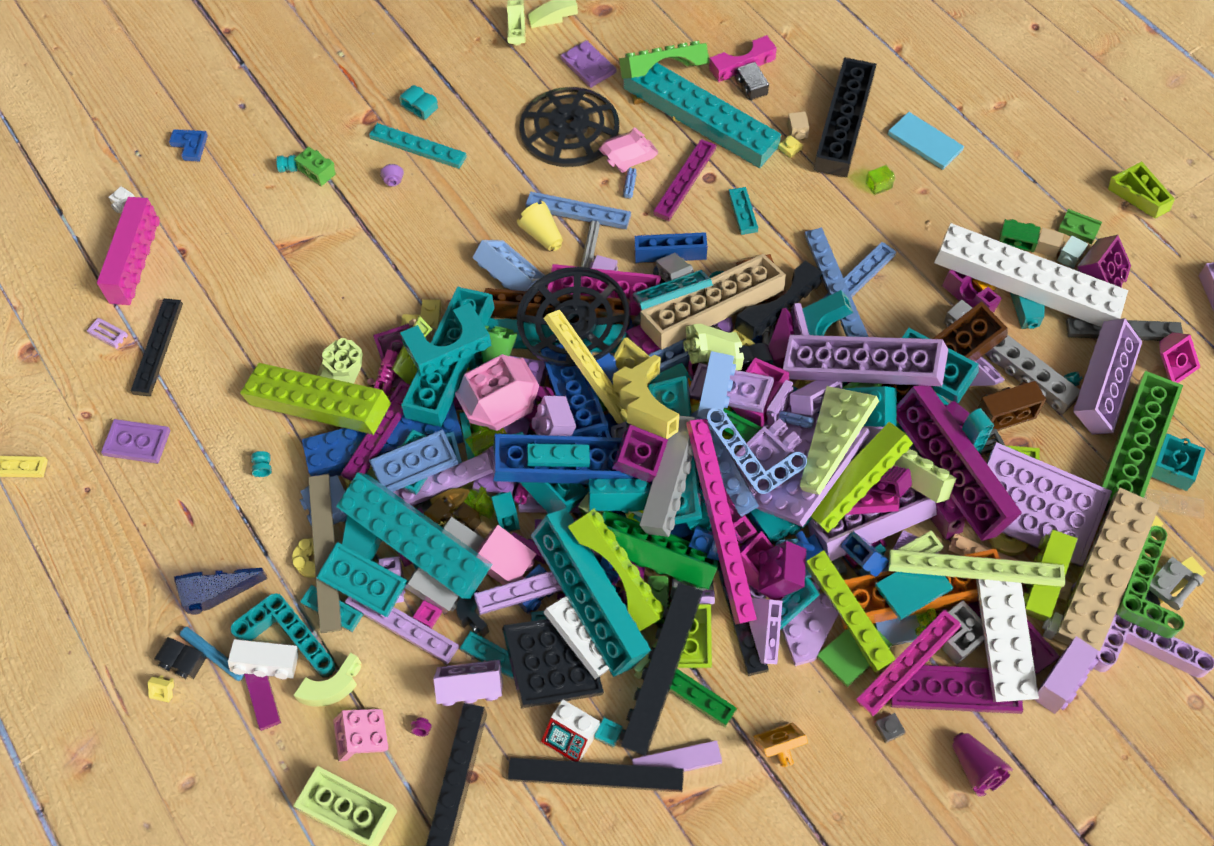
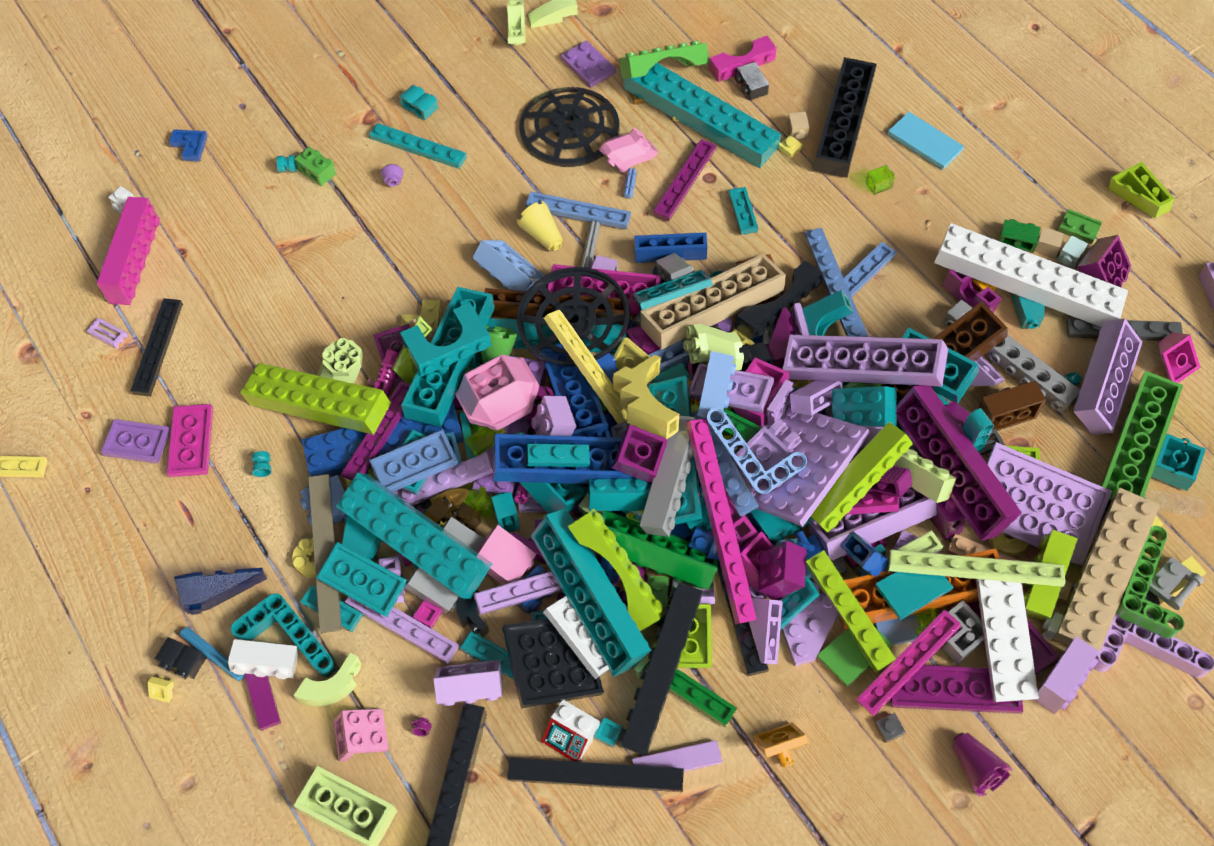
(190, 440): none -> dark pink plate
(796, 419): medium blue axle -> none
(837, 426): yellowish green wing -> none

